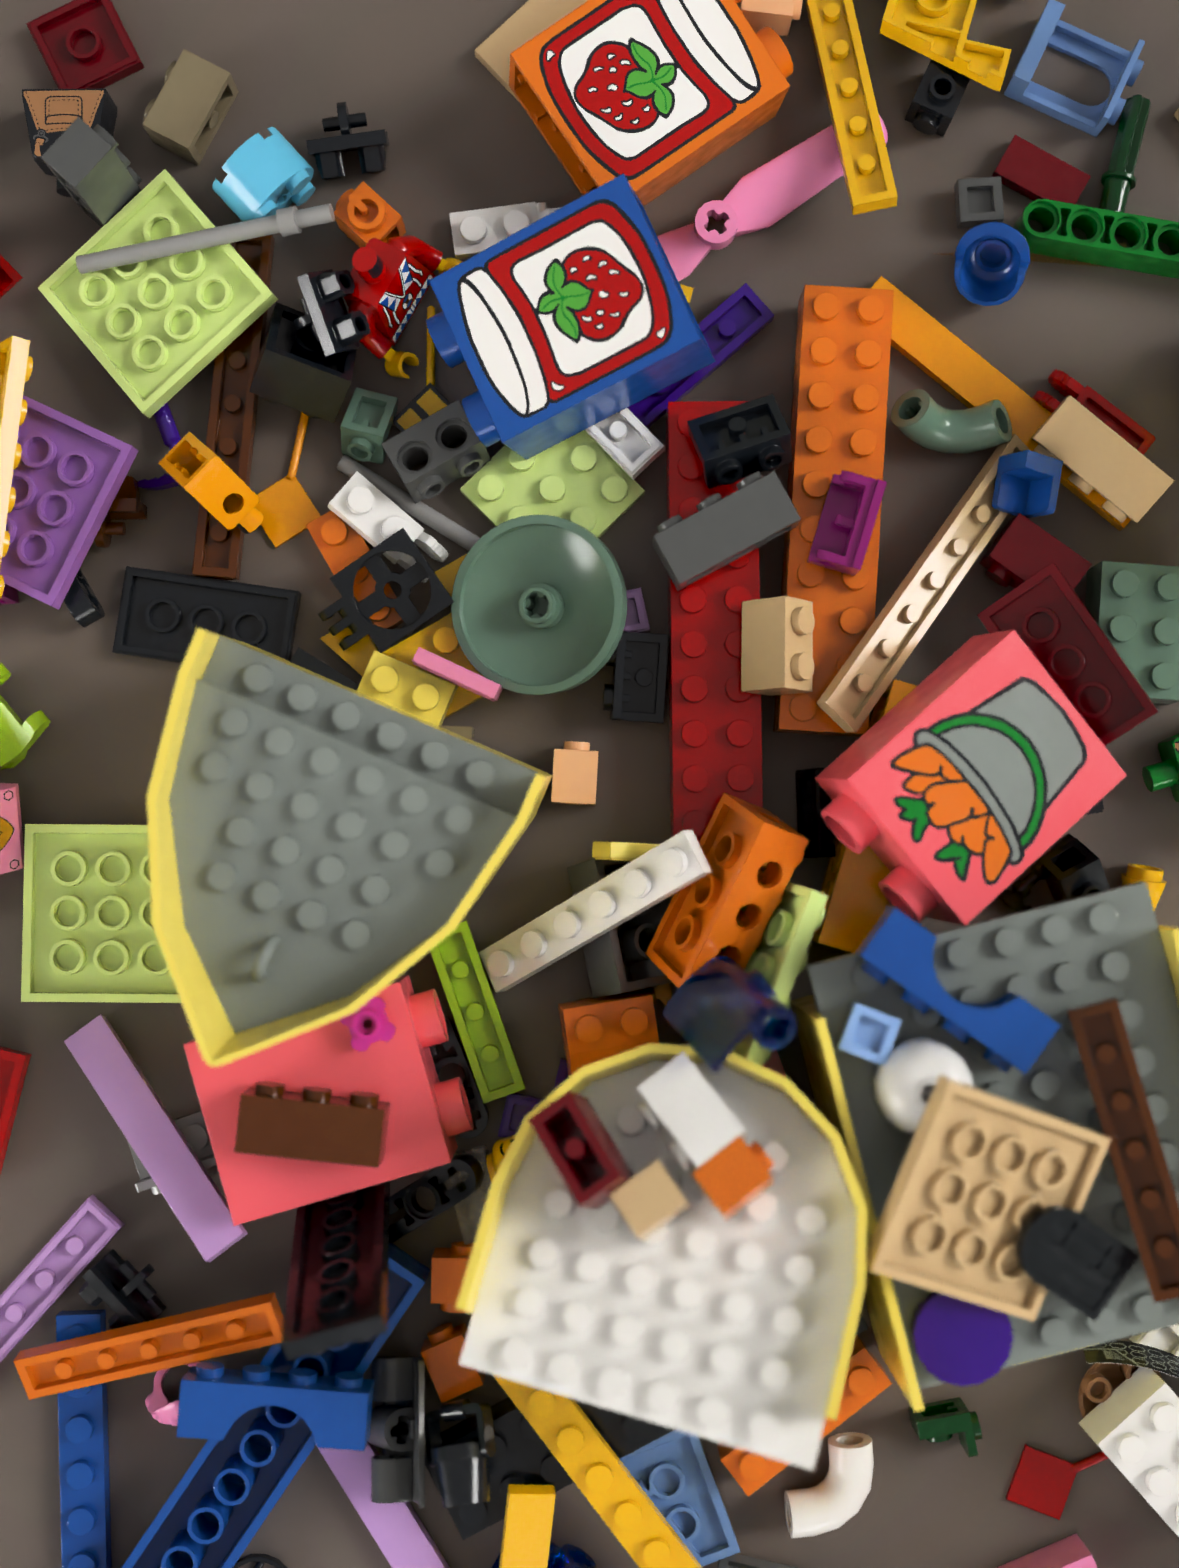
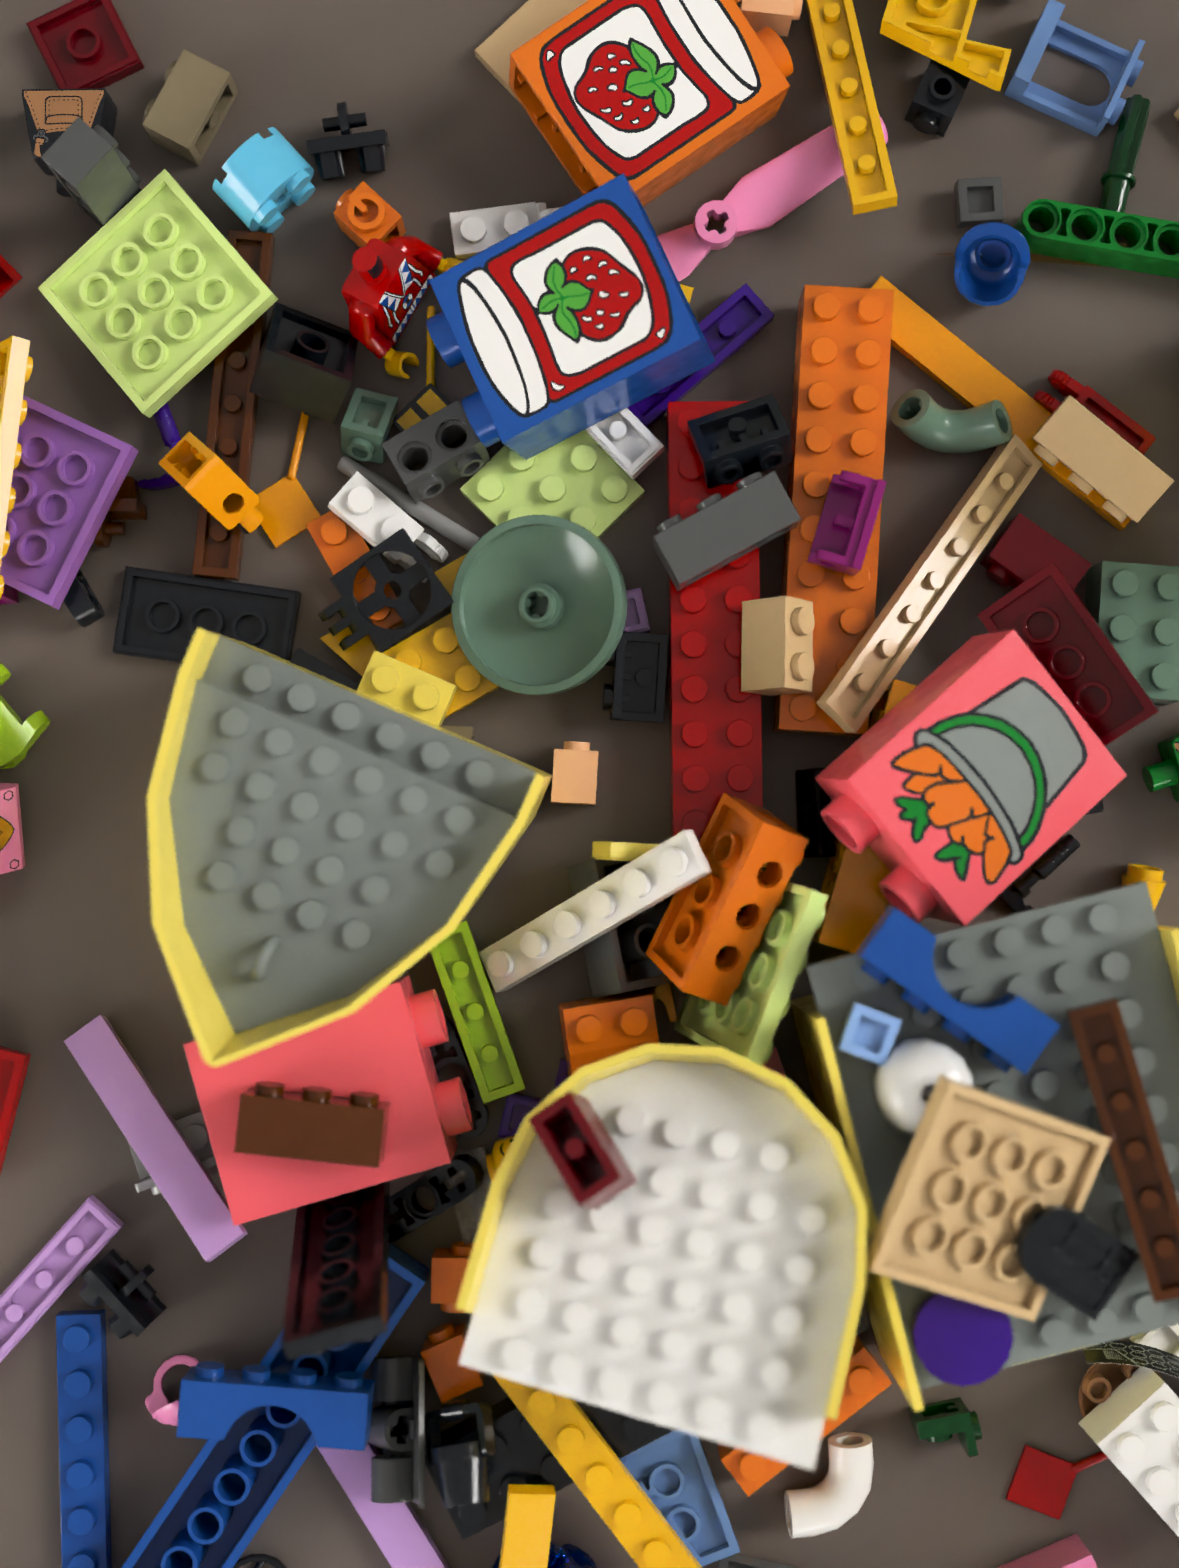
(90, 917): yellowish green plate -> none
(151, 1346): orange plate -> none
(286, 221): light grey bar -> none
(327, 312): black hips -> none
(380, 1029): dark pink plate -> none
(457, 674): bright pink tile -> none
(649, 1200): tan panel -> none
(689, 1111): white brick -> none
(723, 1006): clear blue panel -> none
(735, 1176): orange brick -> none
(1027, 484): blue panel -> none
(1039, 173): dark red tile -> none
(1073, 871): black brick -> none

